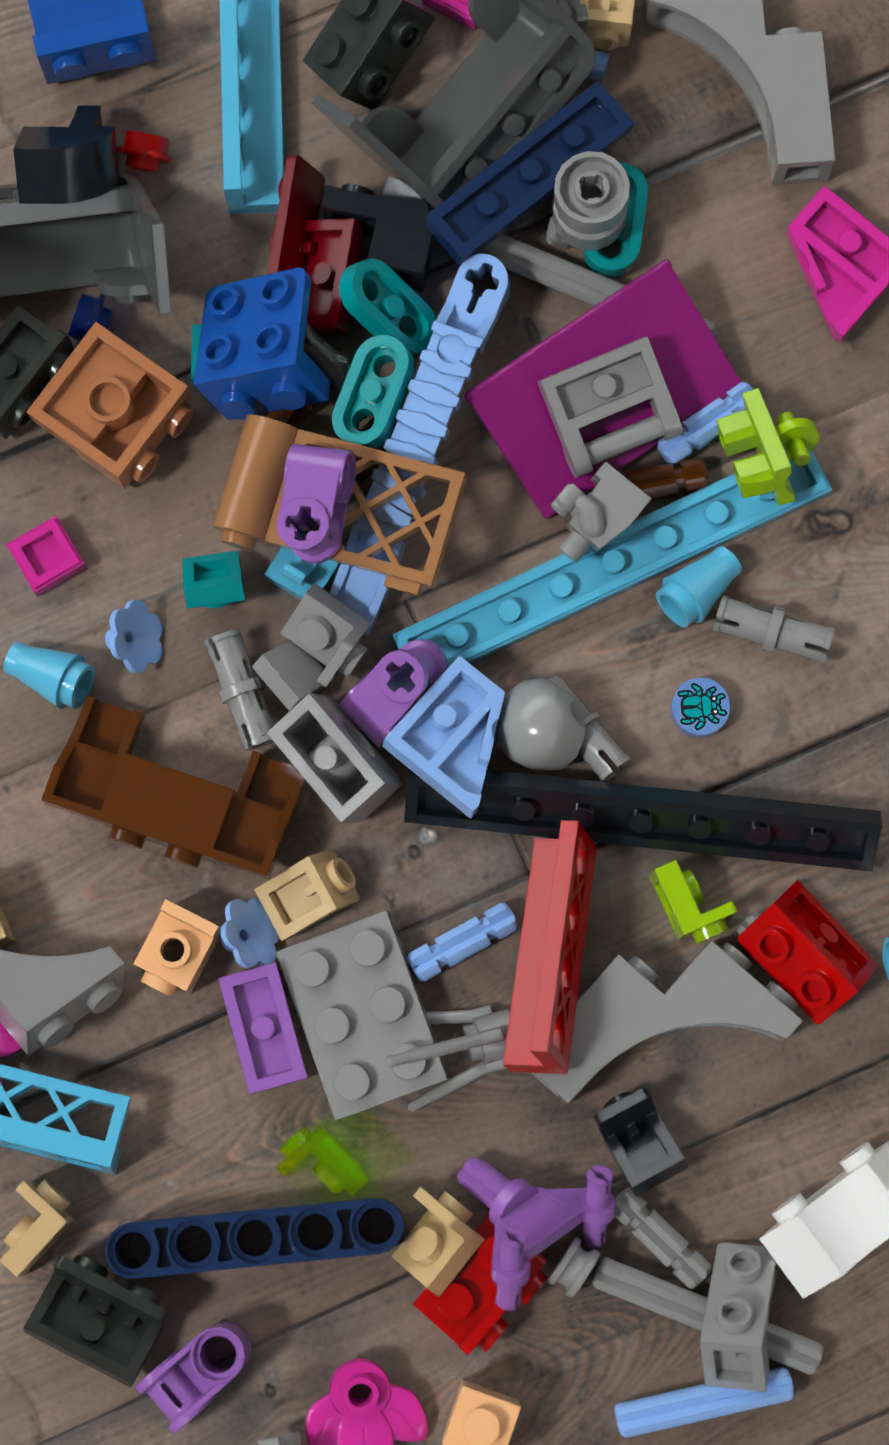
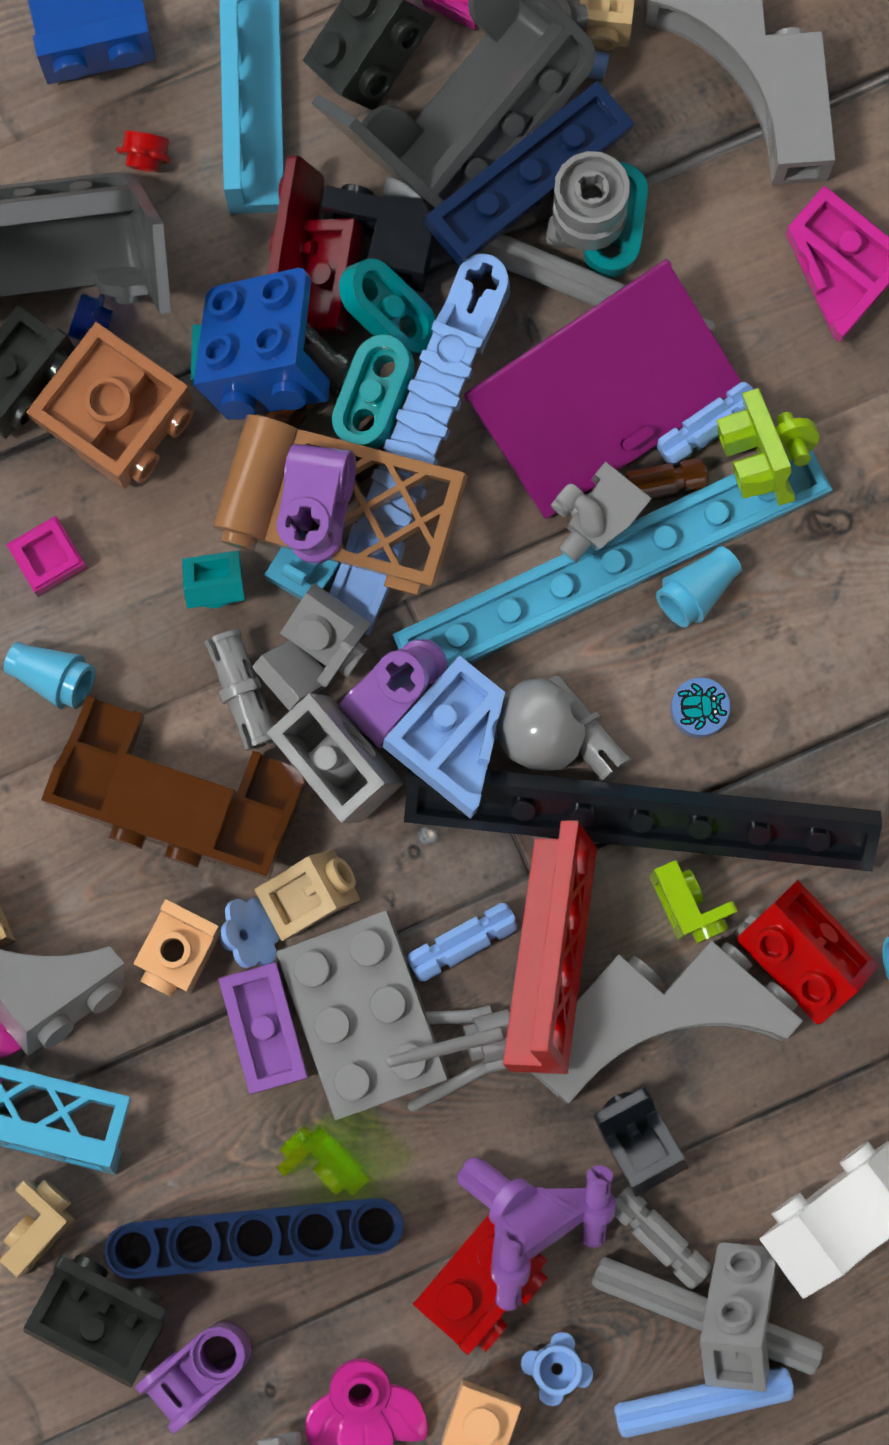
(67, 162): black brick -> none
(135, 636): light blue plant -> none
(438, 1242): tan bracket -> none
(553, 1386): none -> light blue plate
(573, 1267): light grey bush -> none
(602, 389): light grey plate -> none
(773, 629): light grey pin -> none

